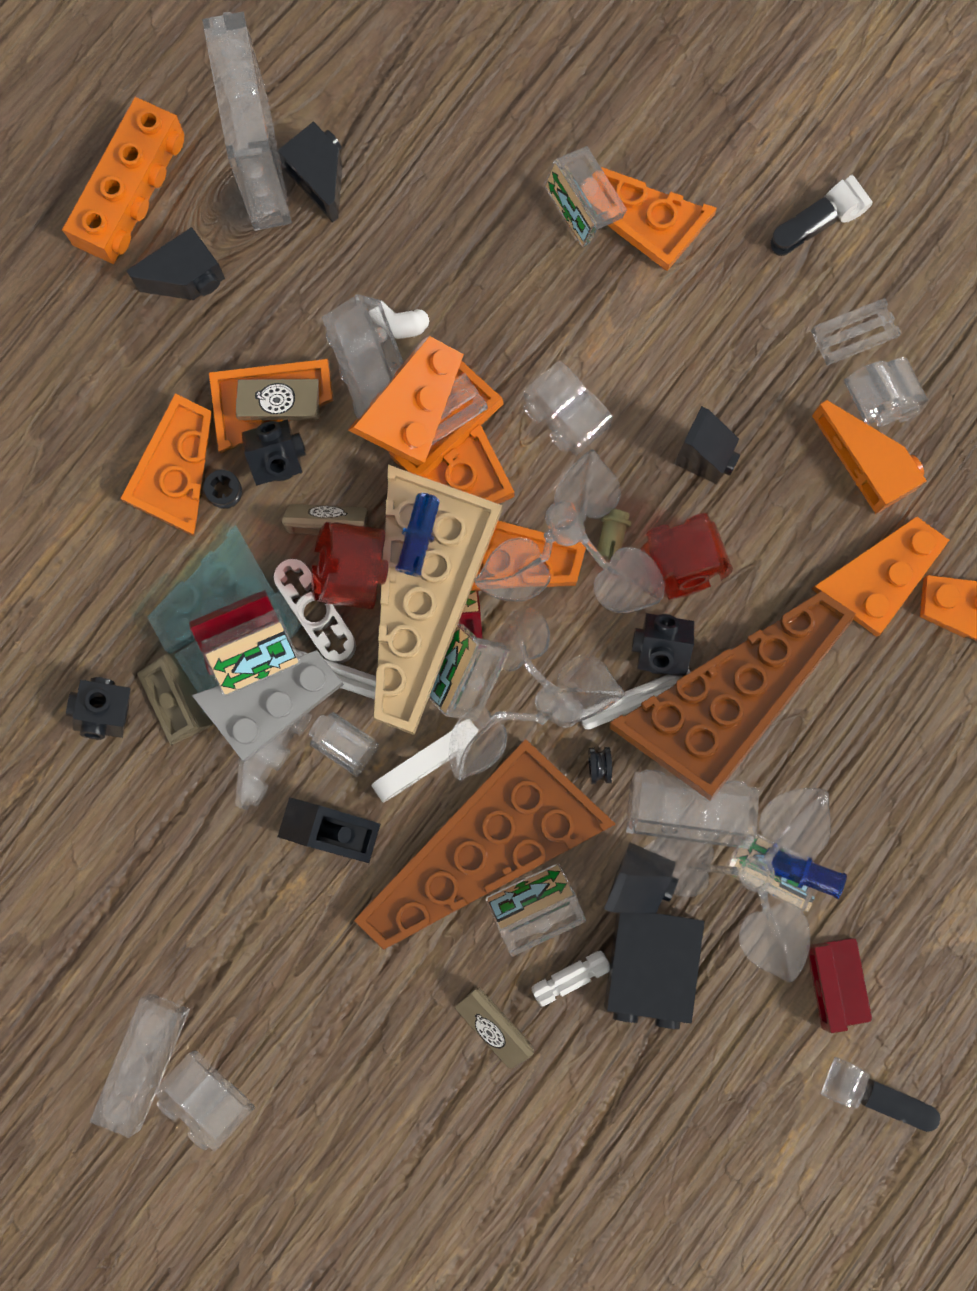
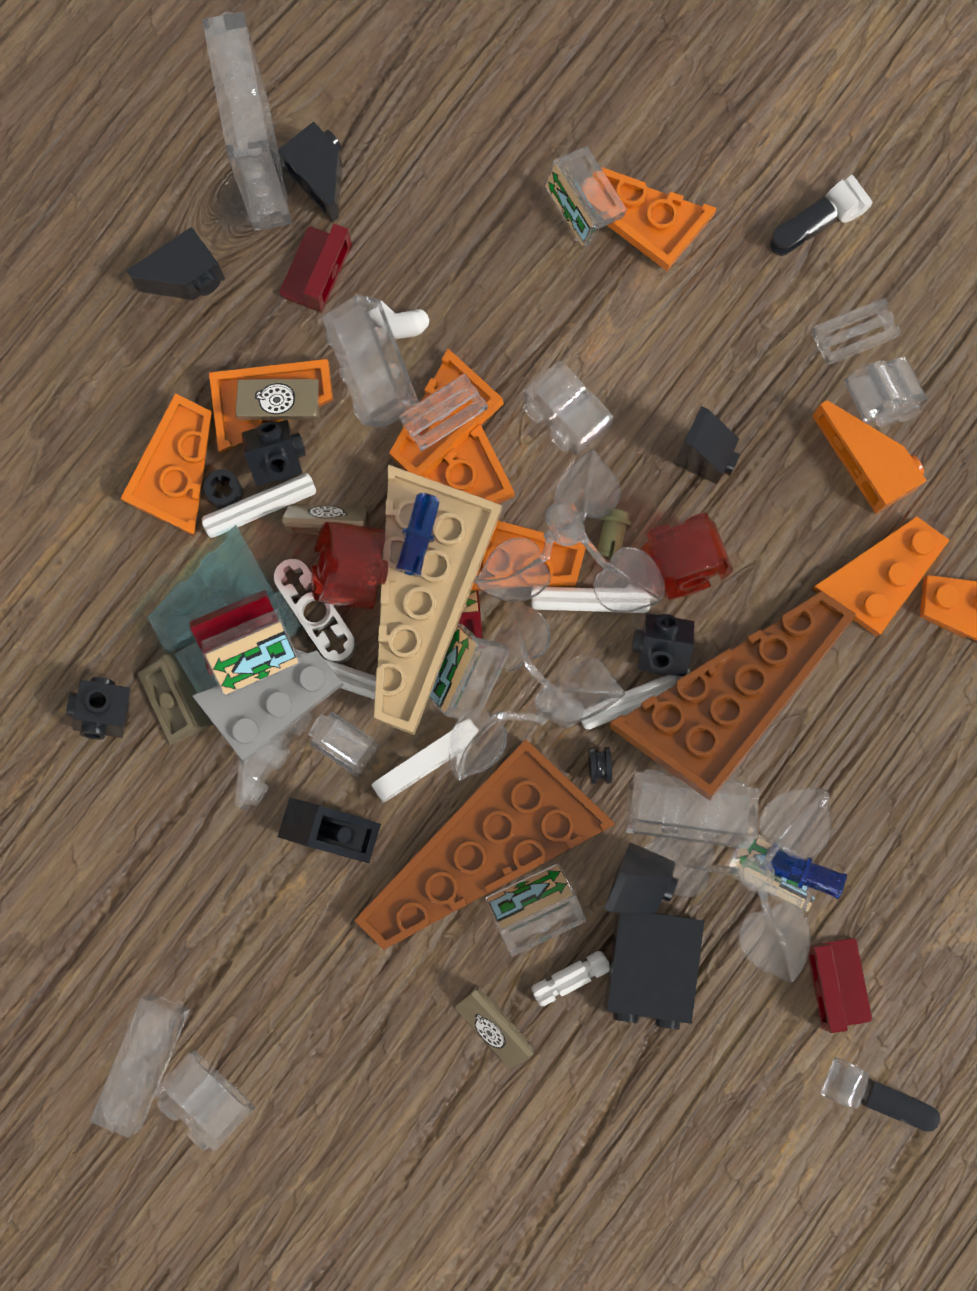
(124, 181): orange brick -> none
(258, 505): none -> white axle
(316, 267): none -> dark red panel
(412, 403): orange wing -> none
(570, 599): none -> white axle

